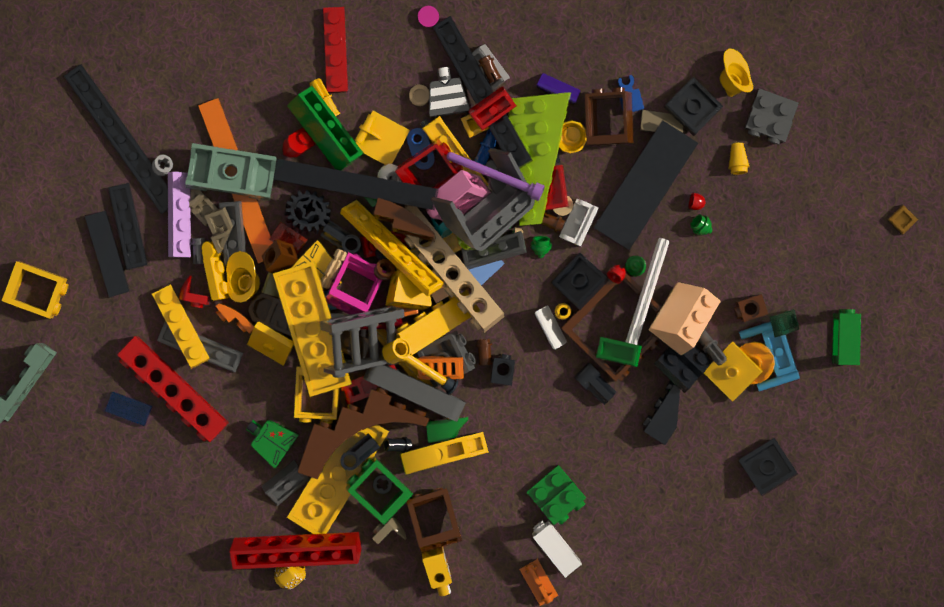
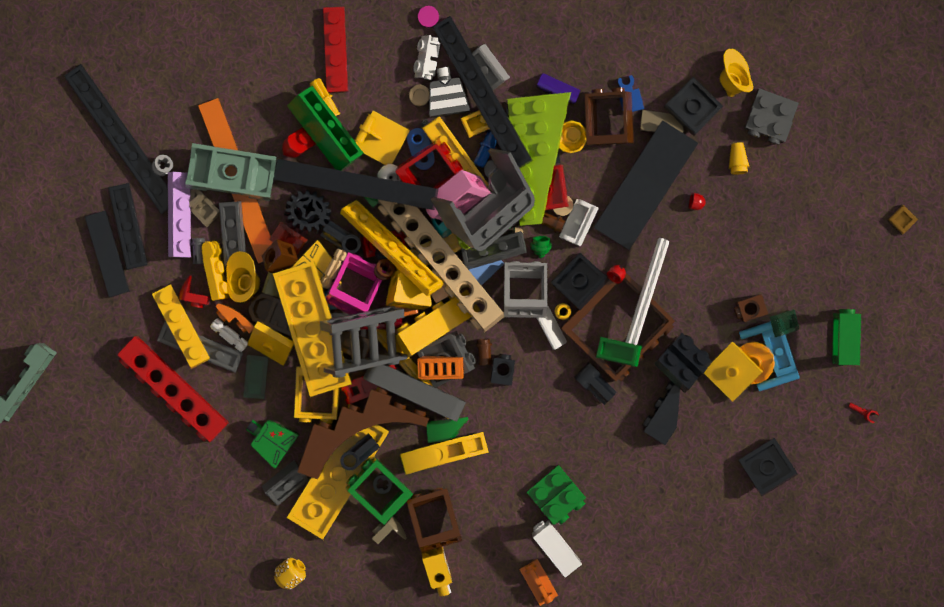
(15, 282): yellow window -> none
(128, 408): clear blue tile -> none
(220, 226): dark tan slope -> none
(229, 334): none -> white axle
(256, 377): none -> clear green plate
(295, 550): red brick -> none
(403, 220): reddish brown slope -> none
(403, 445): black pin -> none
(404, 351): yellow piece -> none
(427, 48): none -> white hinge
(489, 67): reddish brown pin -> none
(492, 108): red slope -> none
(525, 307): none -> light grey window
(533, 190): medium lavender piece -> none
(635, 266): green plate -> none
(684, 316): light nougat slope -> none
(701, 225): green plate -> none
(710, 346): dark grey axle -> none
(864, 412): none -> red hand

